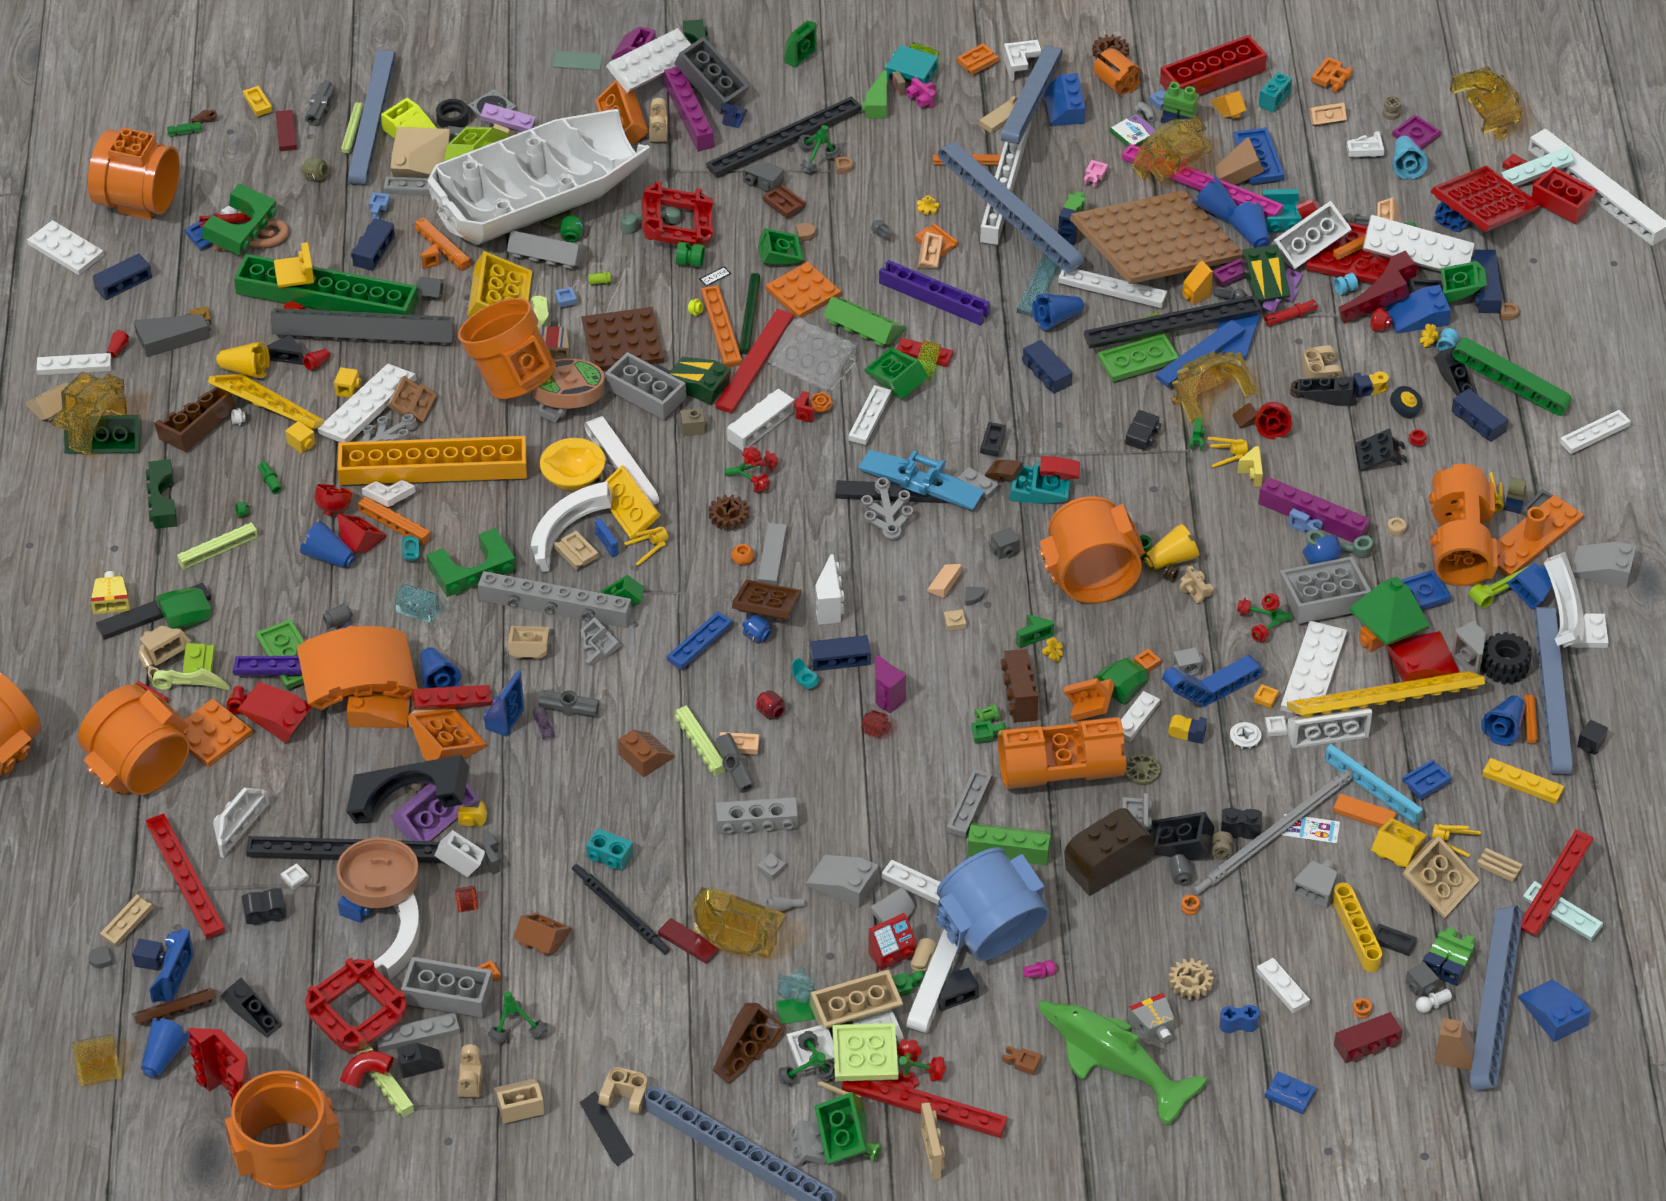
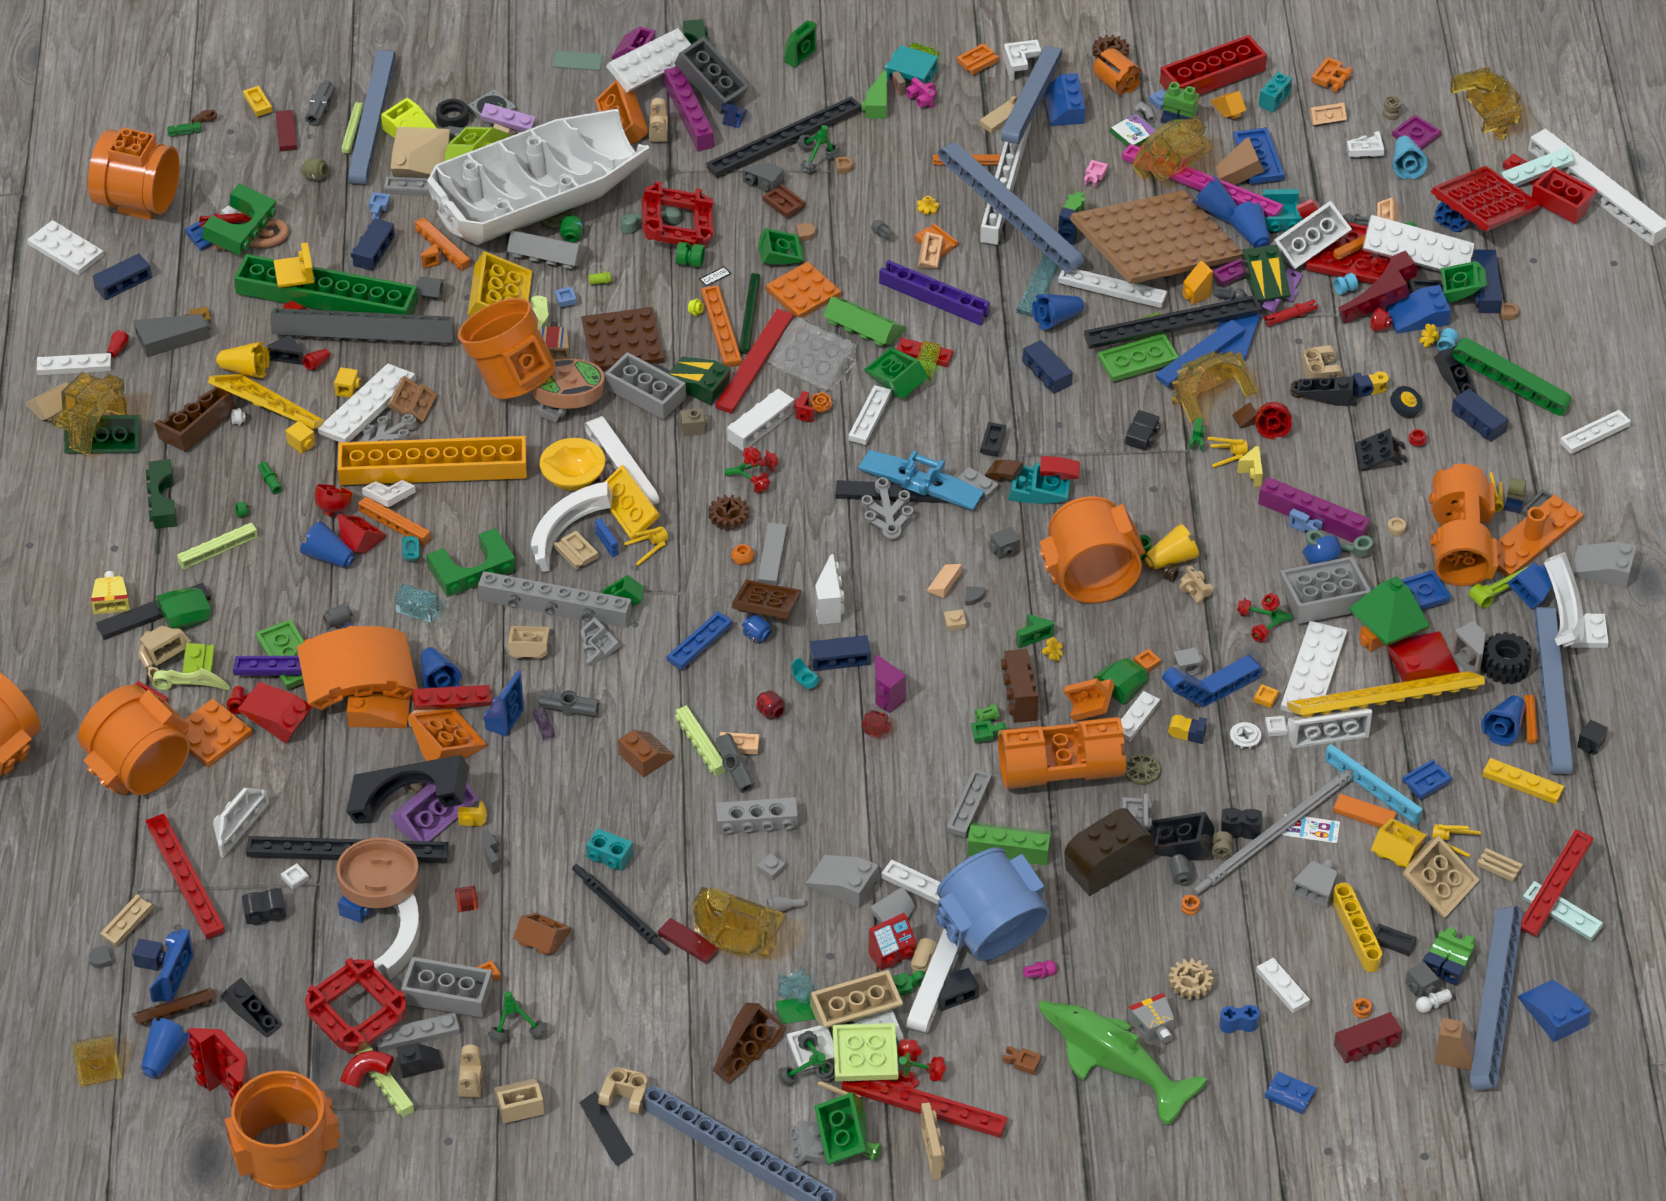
(459, 853): white brick -> none

